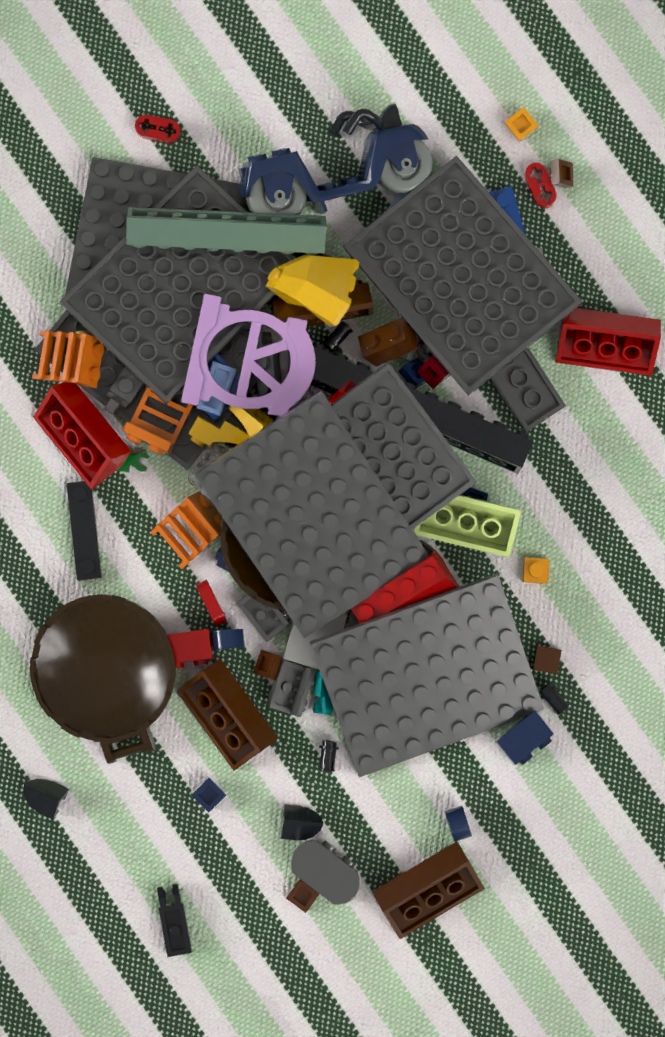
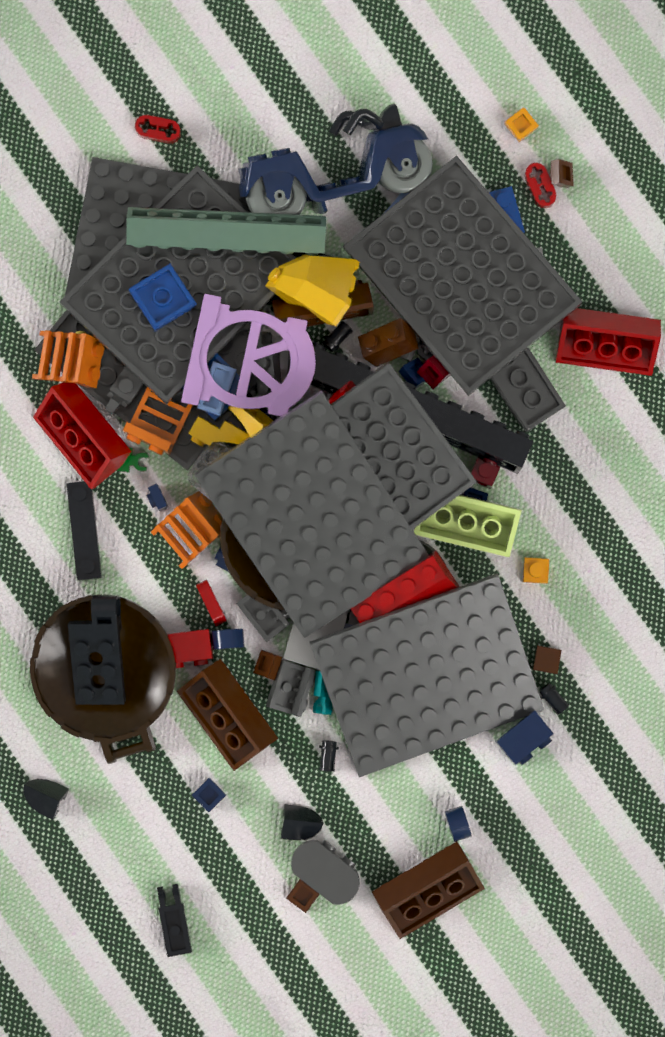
(99, 636): none -> black hinge
(156, 498): none -> dark blue plate
(162, 297): none -> blue tile
(485, 472): none -> dark red brick

